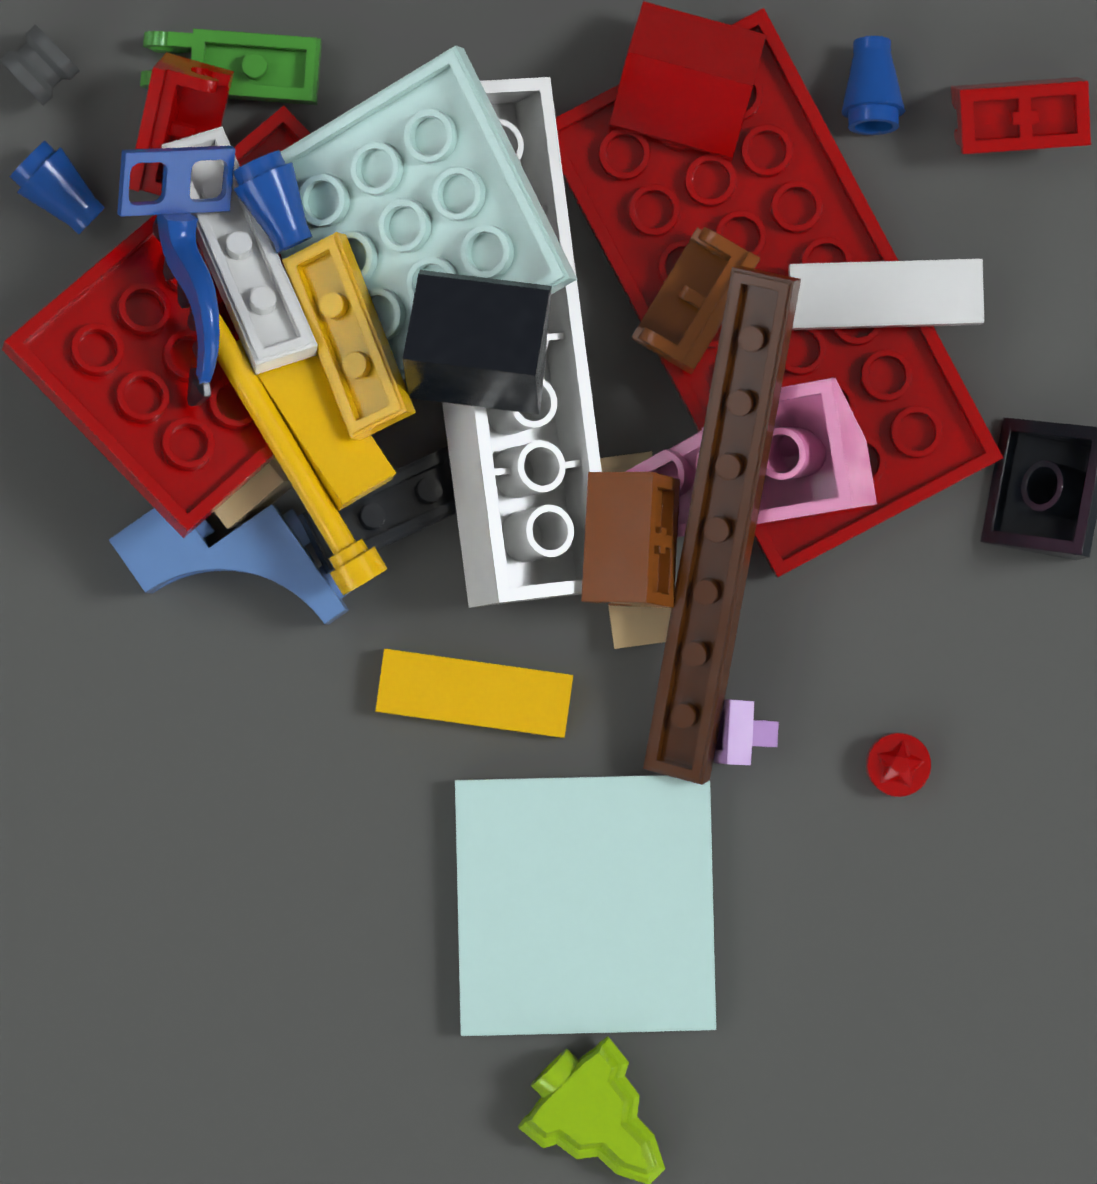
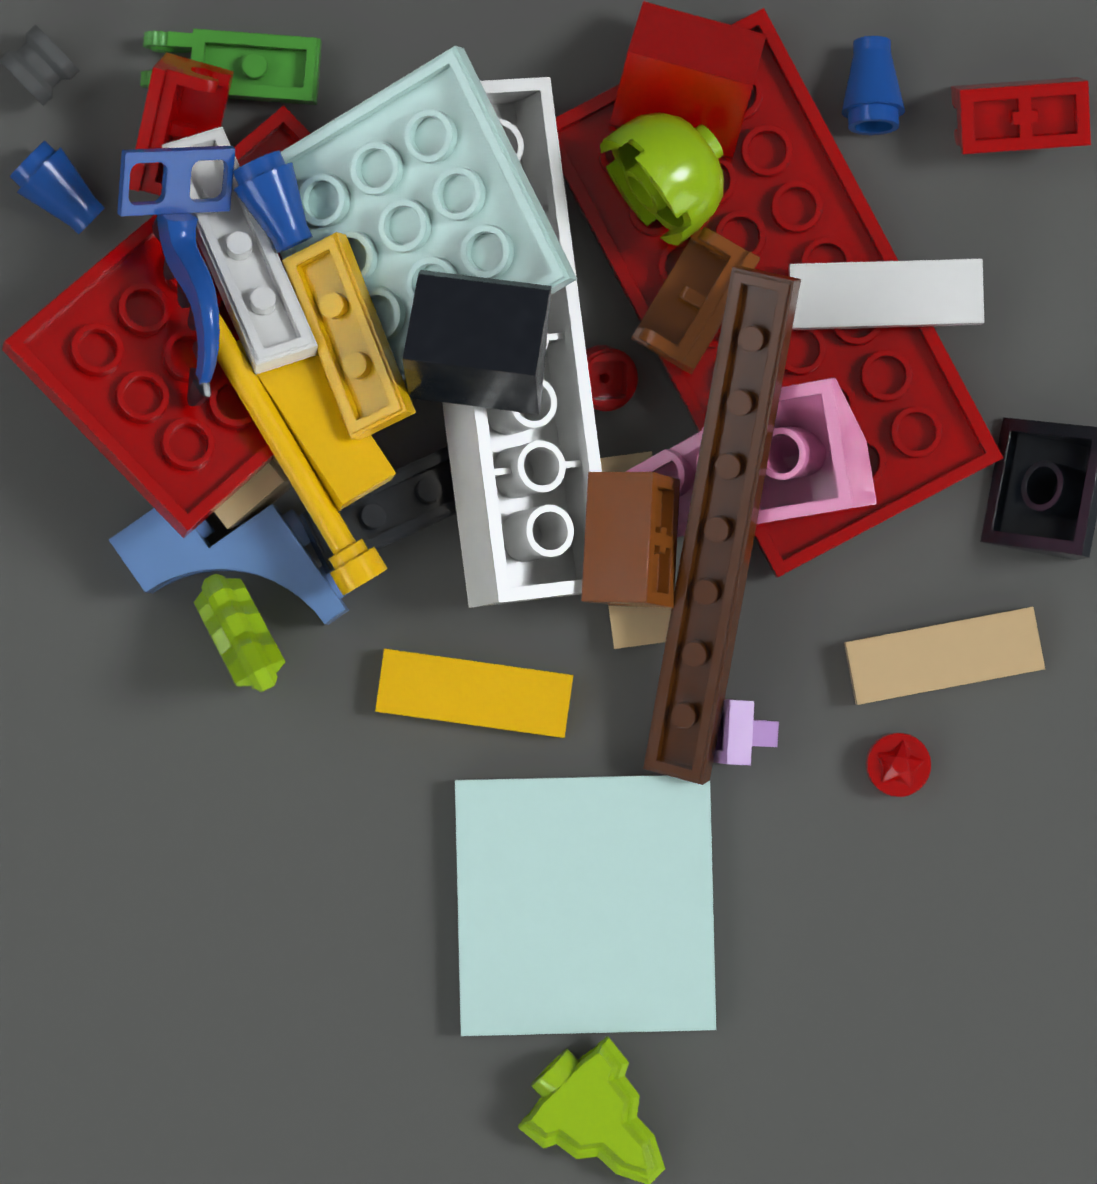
(239, 632): none -> lime rock
(611, 377): none -> red tile
(667, 172): none -> lime cylinder
(944, 655): none -> tan tile

